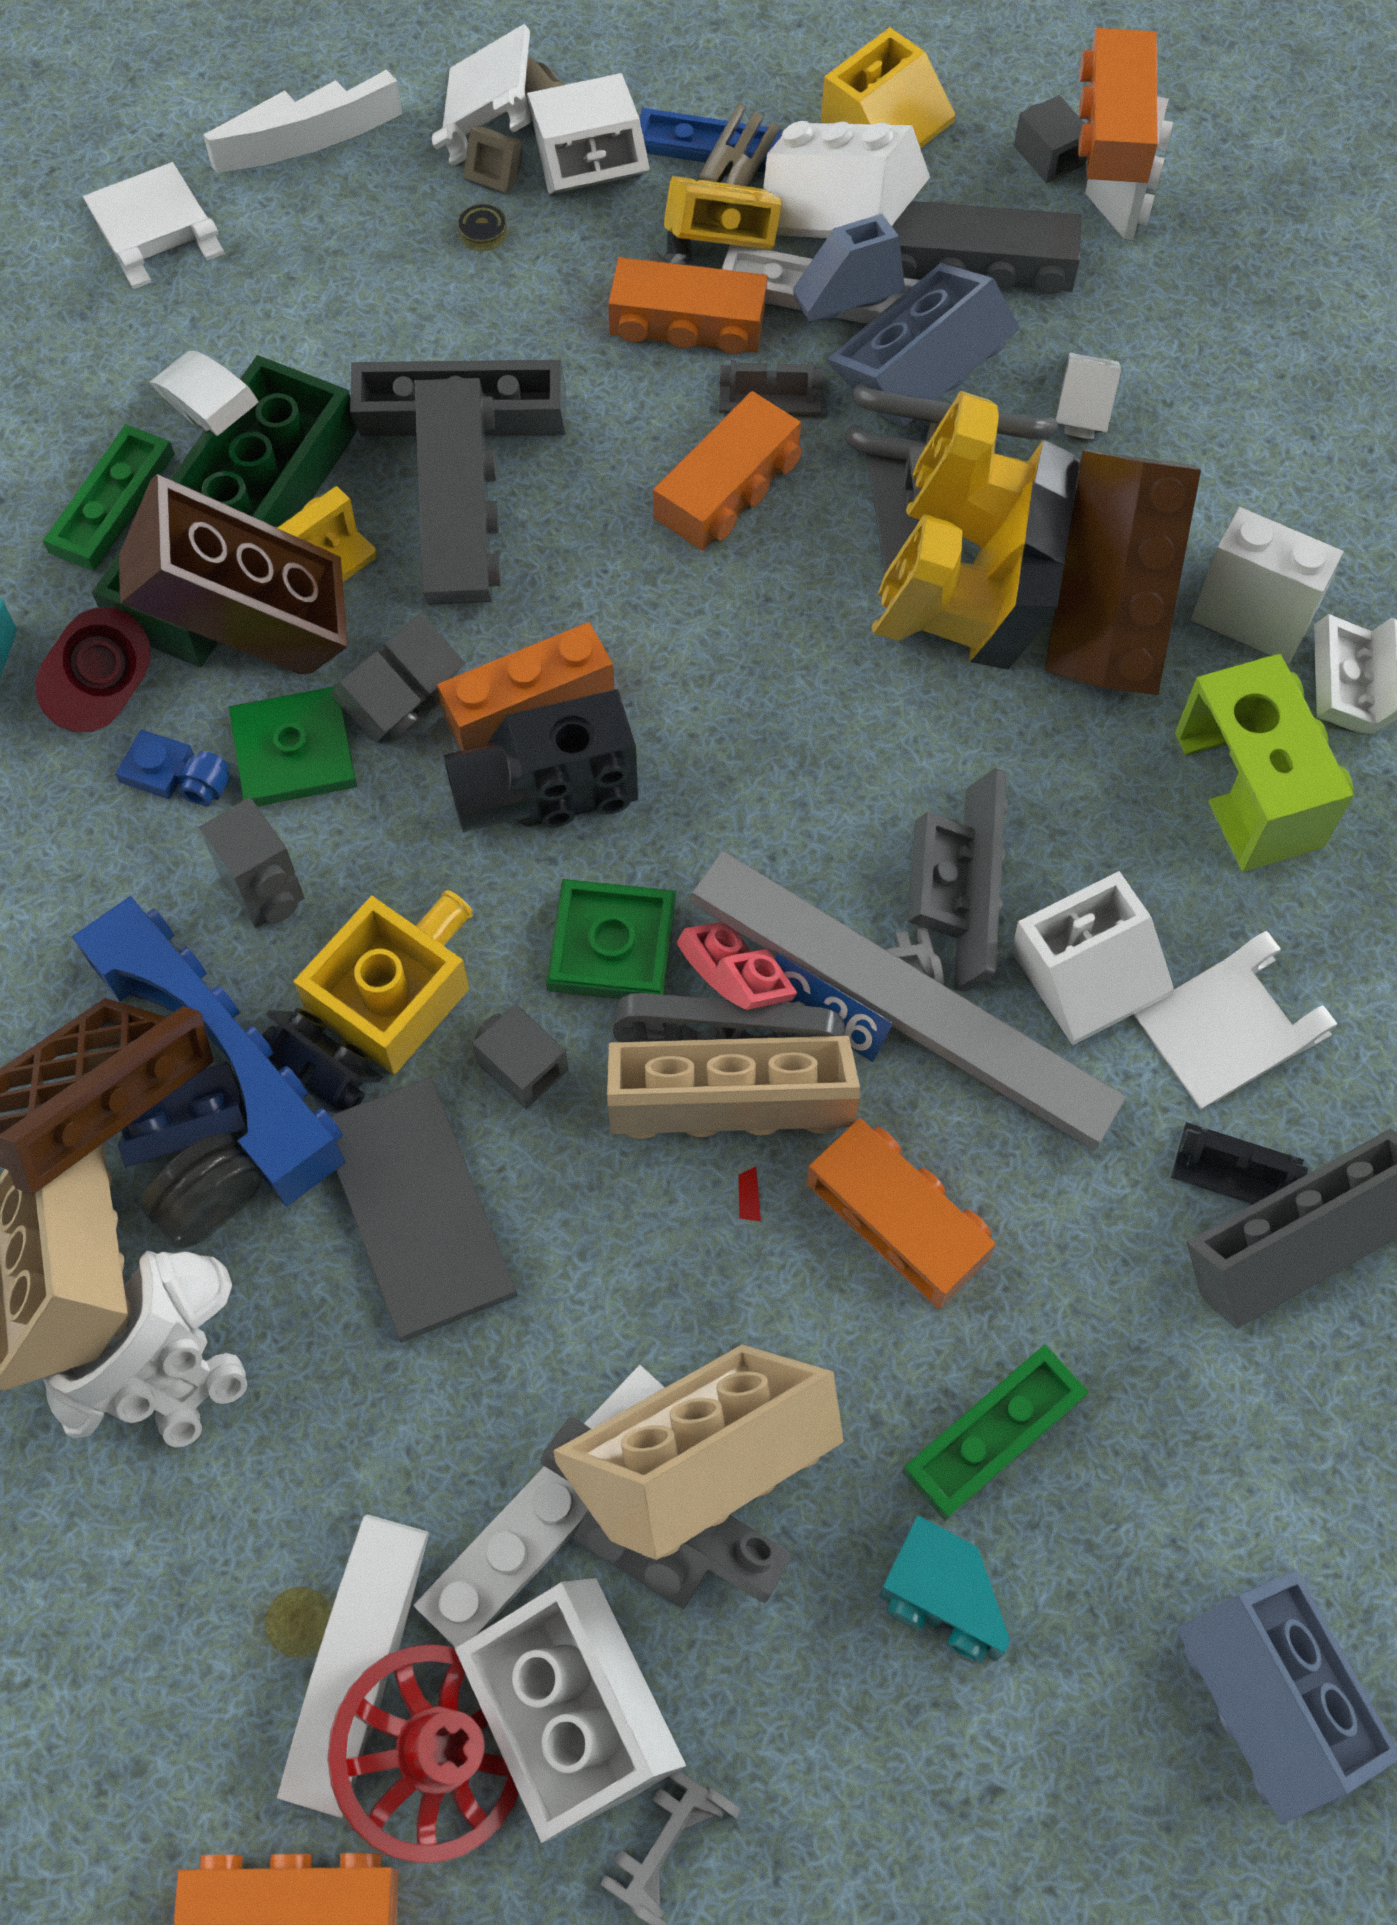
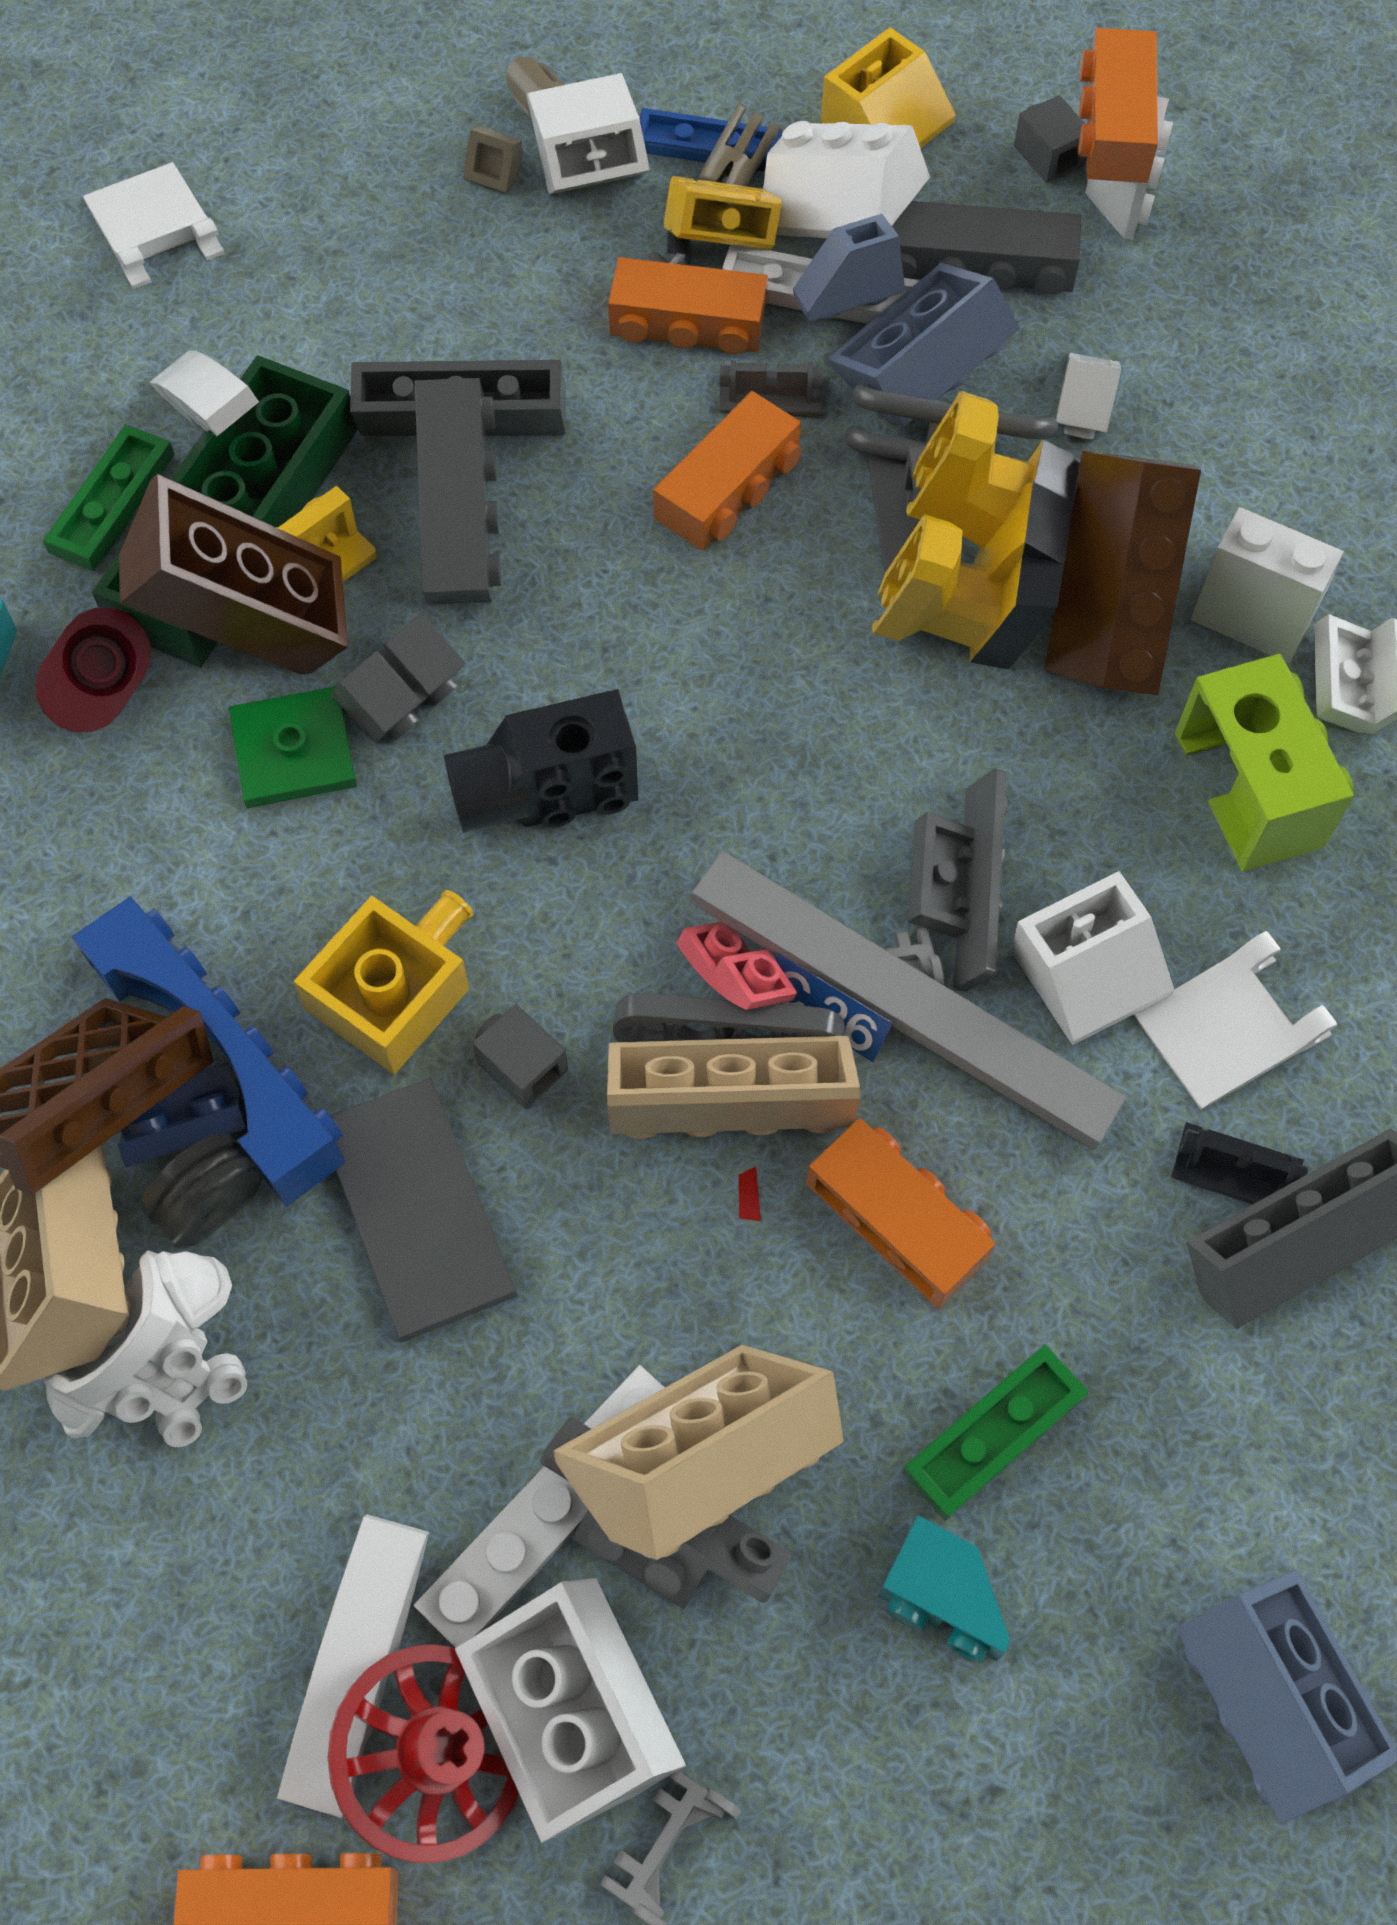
(162, 763): blue plate -> none
(253, 863): dark grey piece -> none
(291, 128): white slope -> none
(297, 1621): clear yellow tile -> none
(339, 1066): black hinge -> none
(481, 228): tile -> none
(484, 89): white flag -> none
(533, 677): orange brick -> none
(611, 939): green plate -> none

